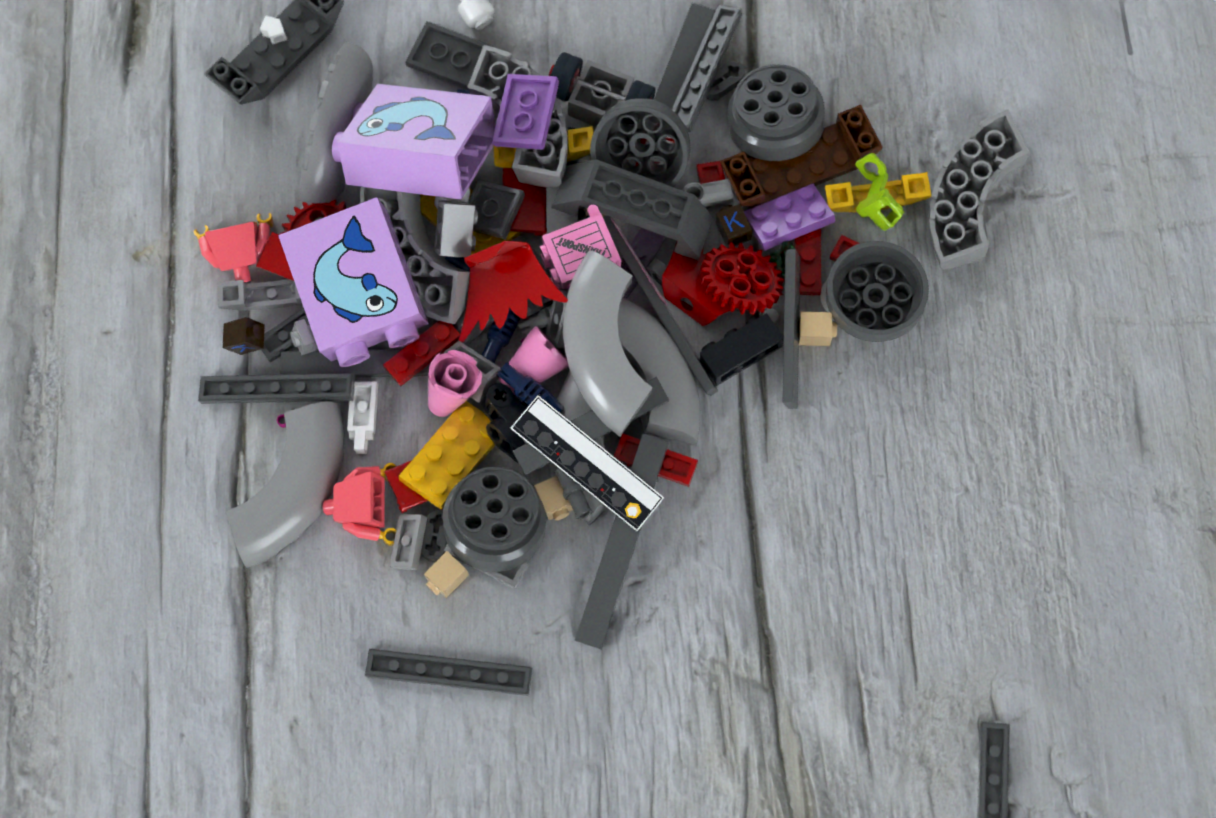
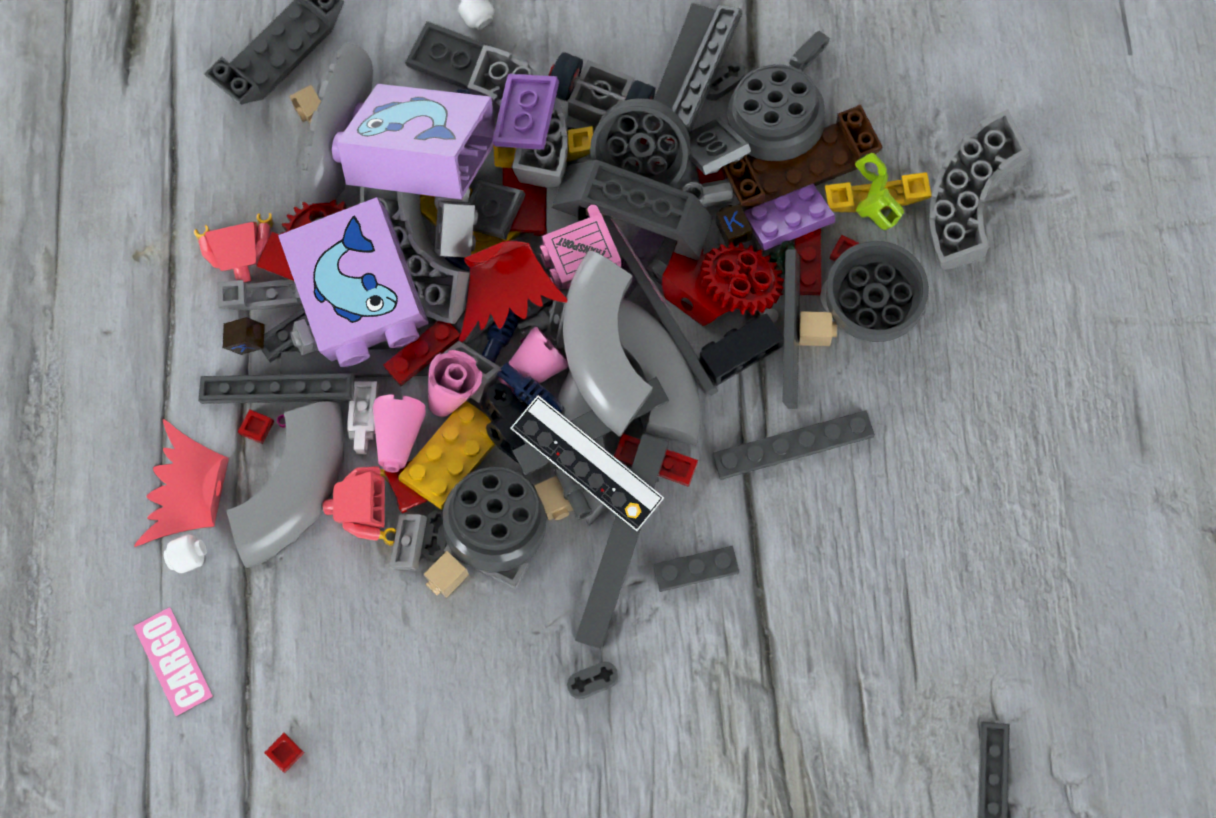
(173, 661): none -> sticker
(185, 553): none -> white head
(191, 487): none -> coral piece
(256, 426): none -> red tile
(273, 29): white piece -> none
(284, 752): none -> red tile
(305, 103): none -> tan brick
(396, 429): none -> bright pink cone
(448, 672): dark grey tile -> none
(589, 674): none -> dark grey beam
(696, 568): none -> dark grey plate
(716, 146): none -> dark grey plate
(793, 445): none -> dark grey plate
(809, 51): none -> dark grey beam

